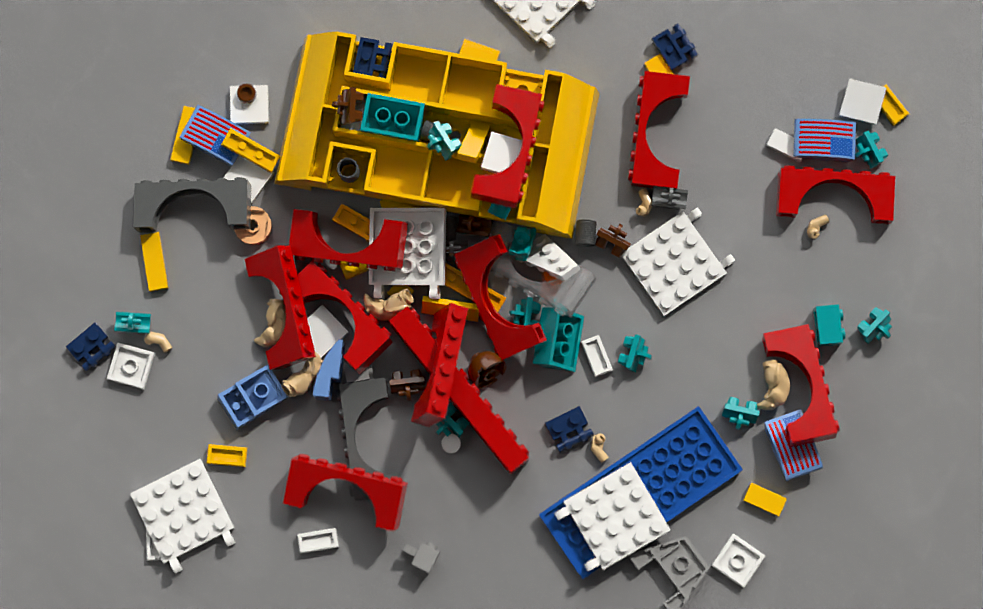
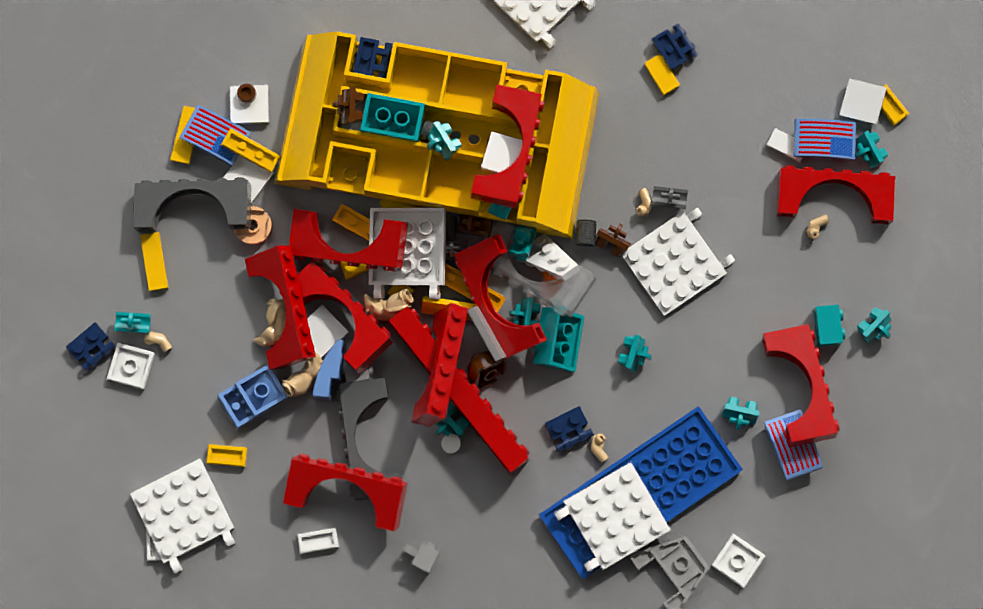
(350, 179): dark grey piece -> none
(407, 386): reddish brown hips -> none
(473, 142): yellow tile -> none
(477, 50): yellow tile -> none
(486, 333): none -> light grey tile
(596, 356): white tile -> none
(656, 90): red arch -> none
(764, 499): yellow tile -> none
(778, 383): tan animal -> none

